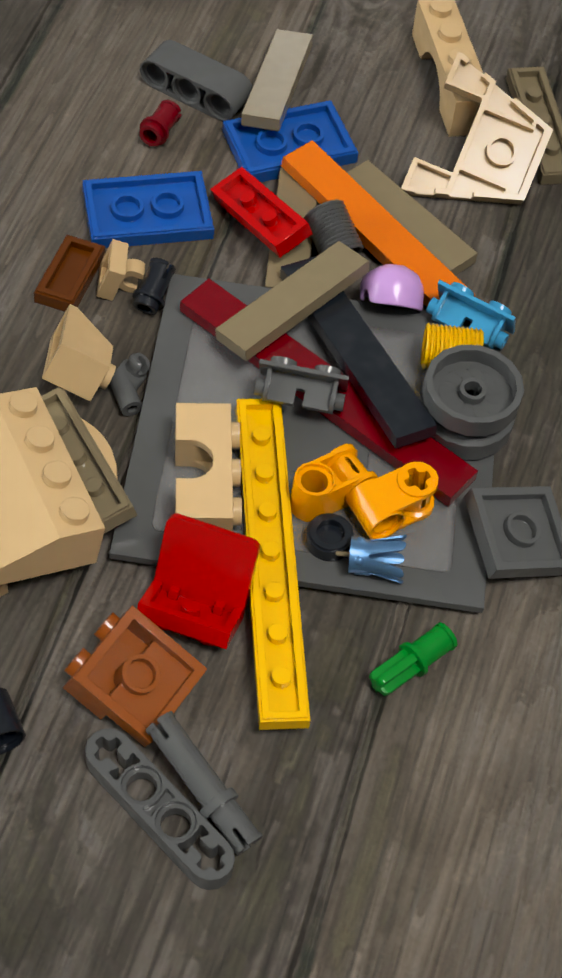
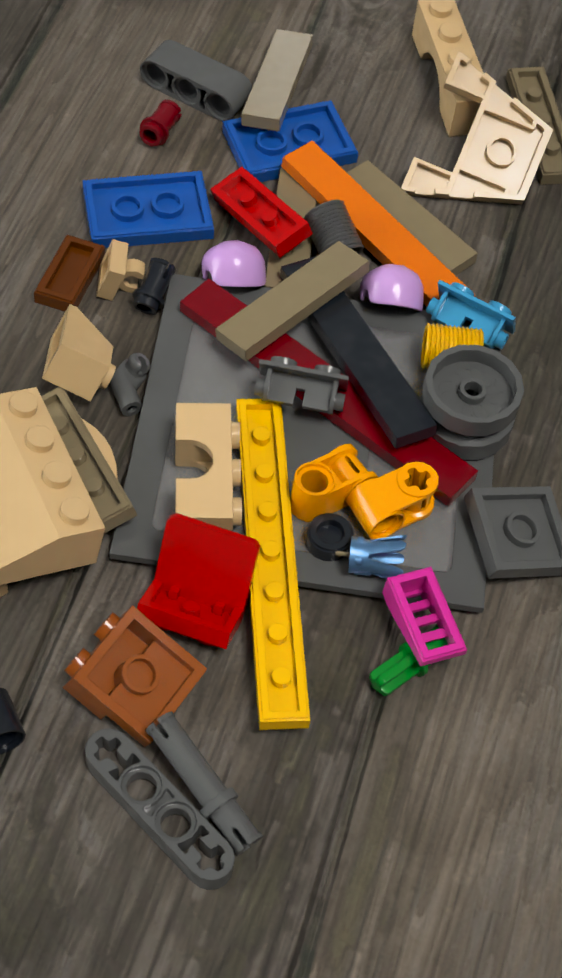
(234, 265): none -> lavender hair
(423, 583): none -> dark pink slope

